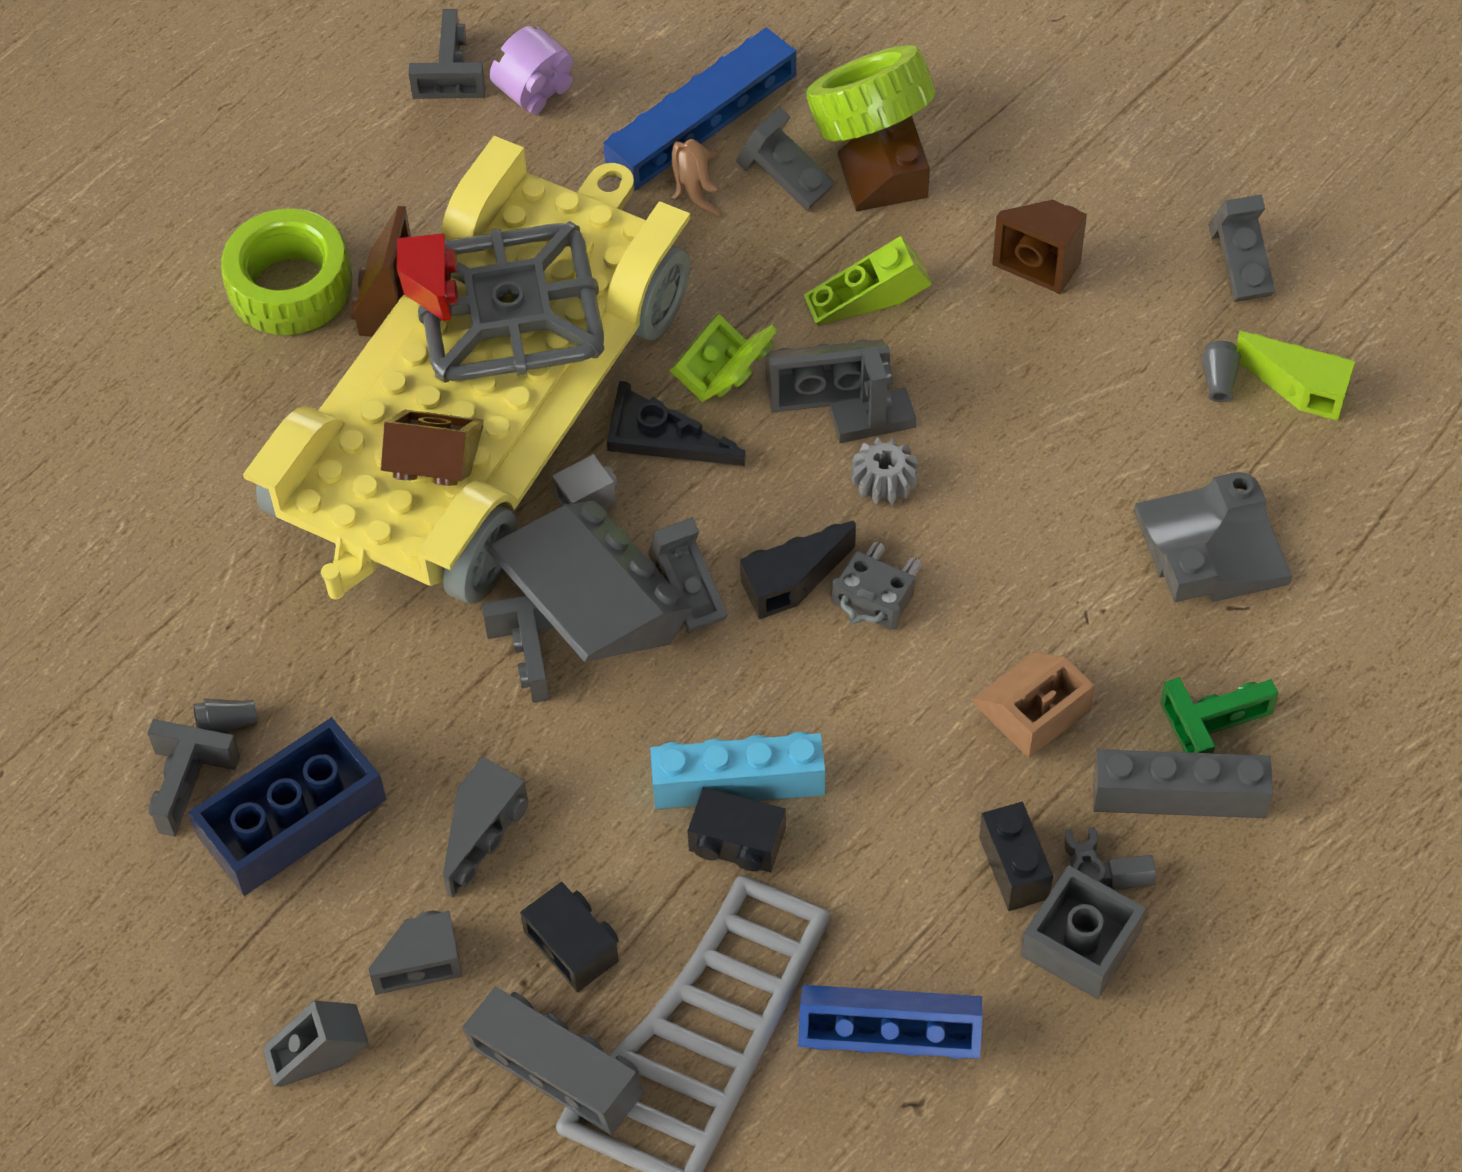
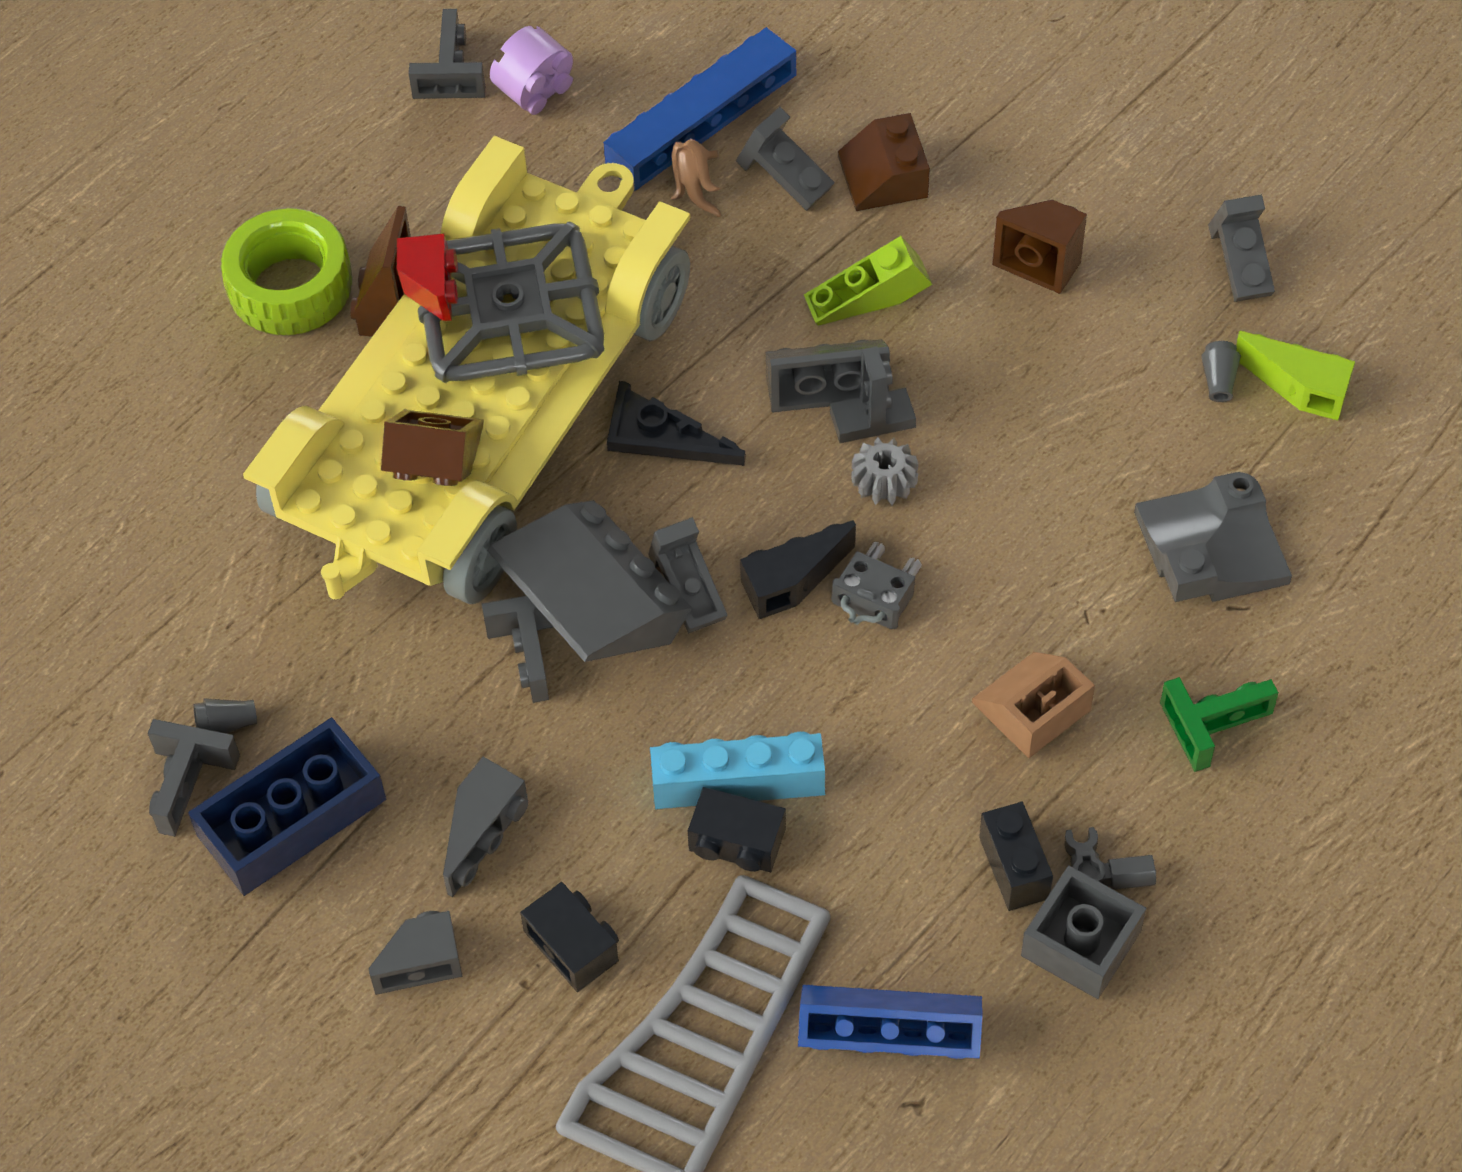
(315, 1042): dark grey slope -> none
(554, 1059): dark grey brick -> none
(585, 482): light grey brick -> none
(720, 358): lime bracket -> none
(871, 93): lime tyre -> none
(1182, 783): dark grey brick -> none

